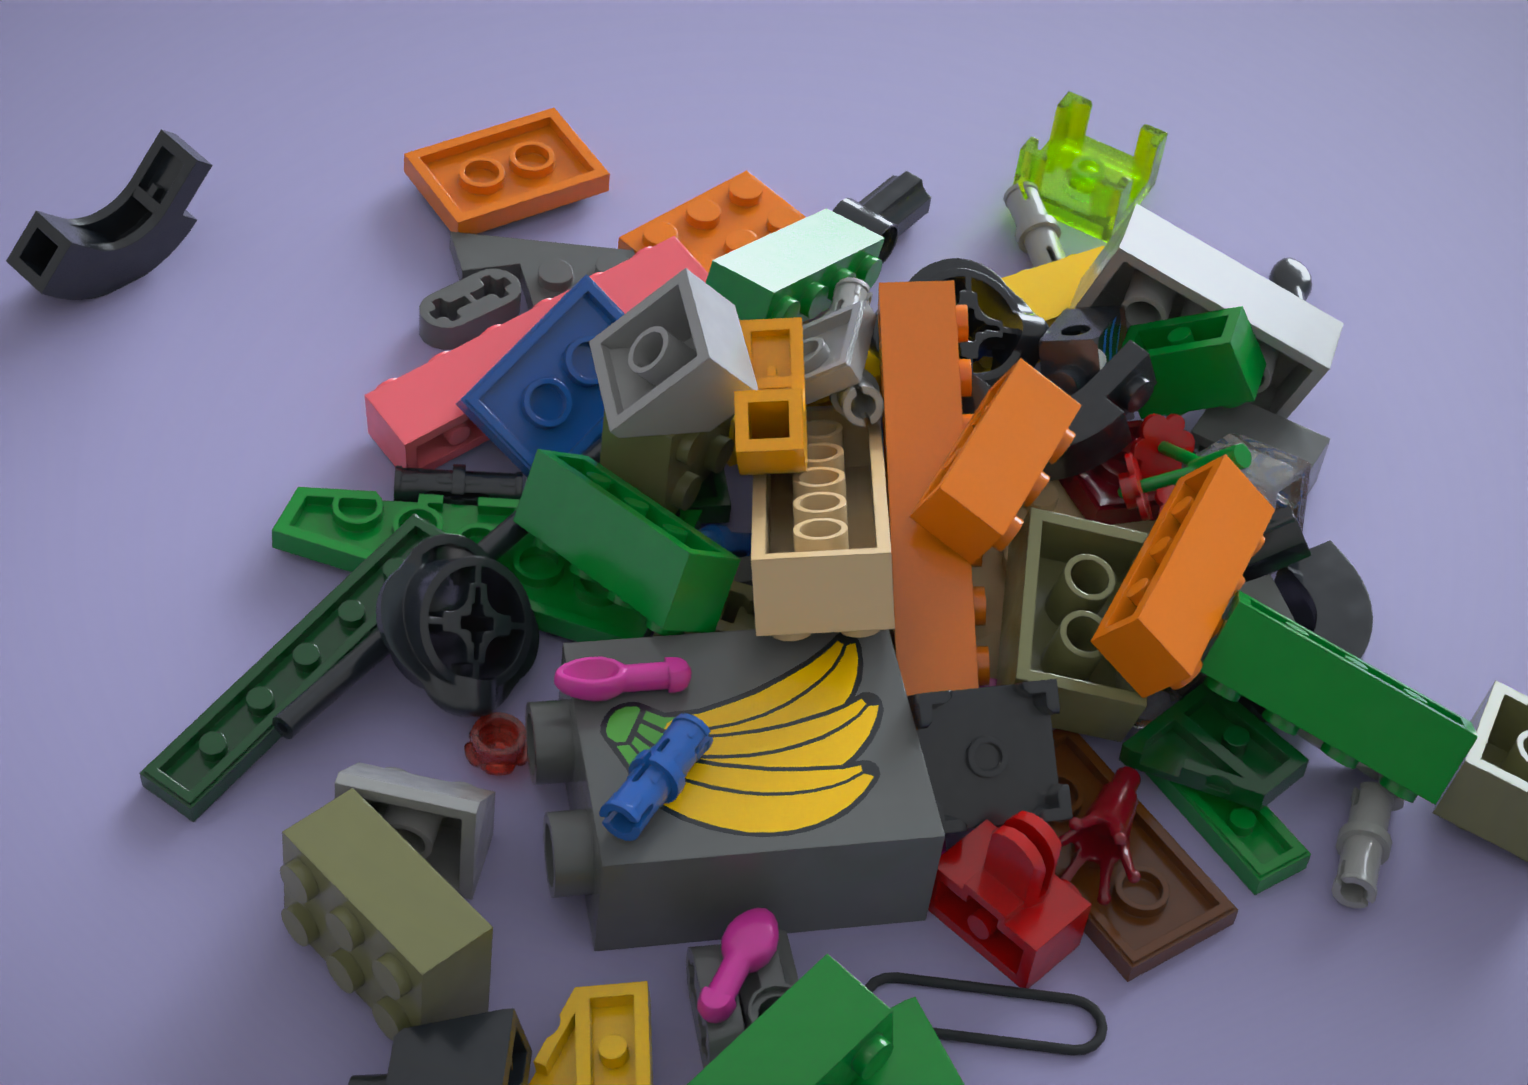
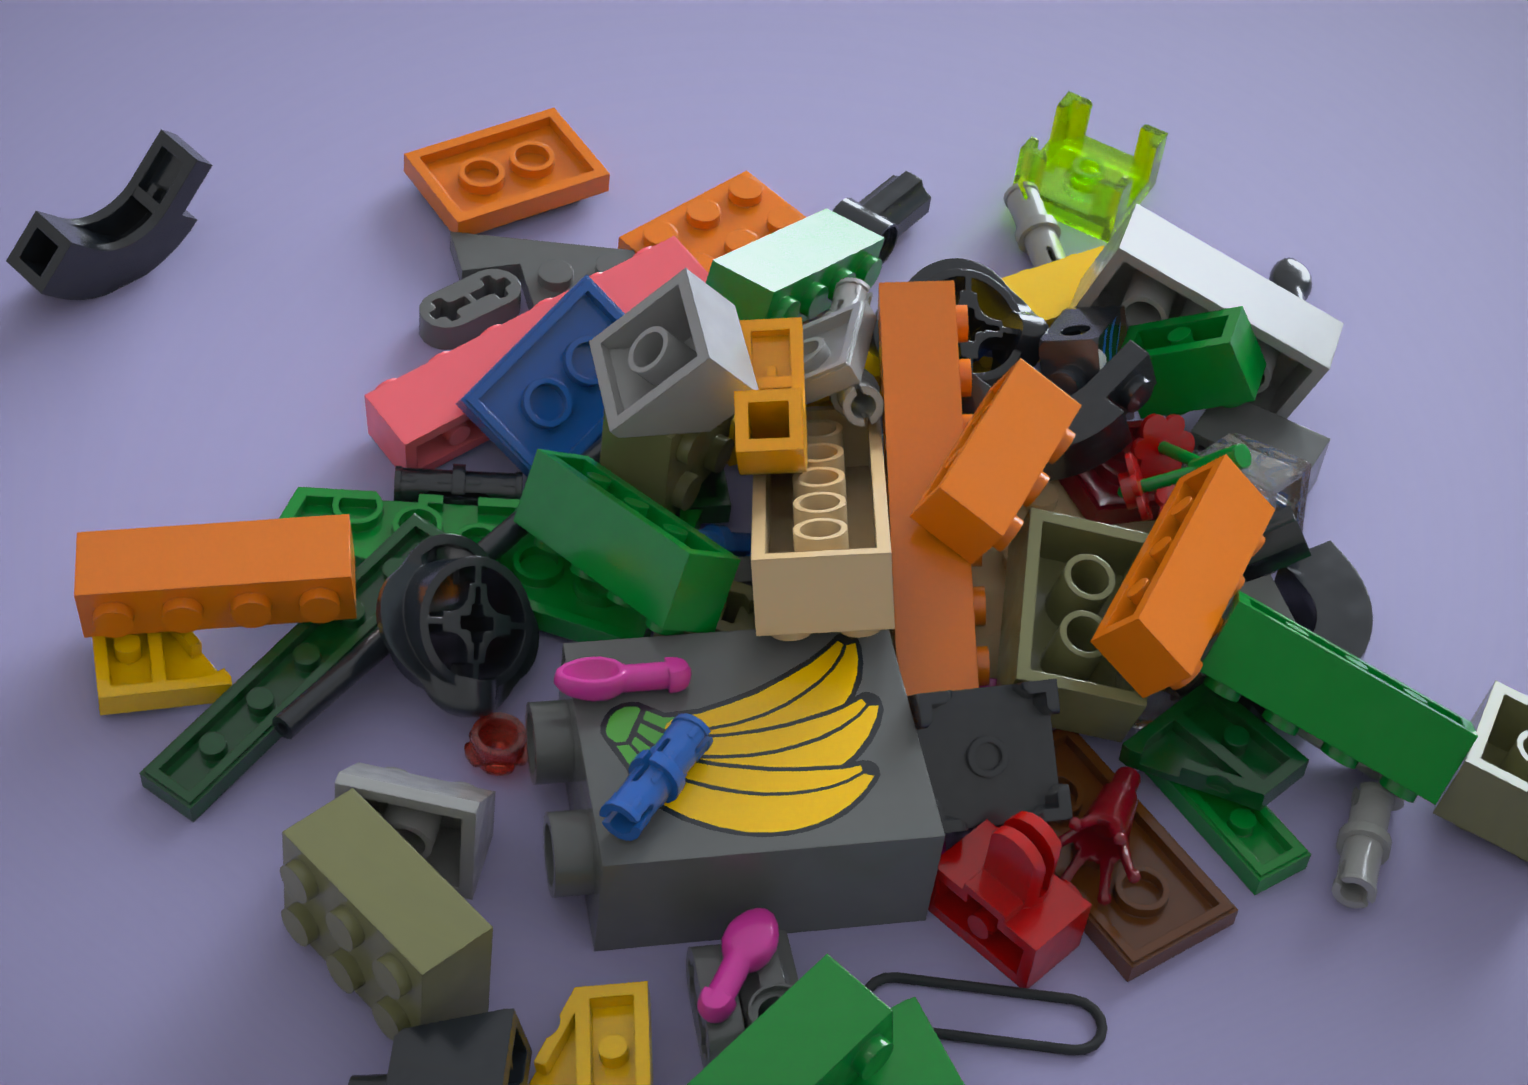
(154, 672): none -> yellow wing
(215, 575): none -> orange brick

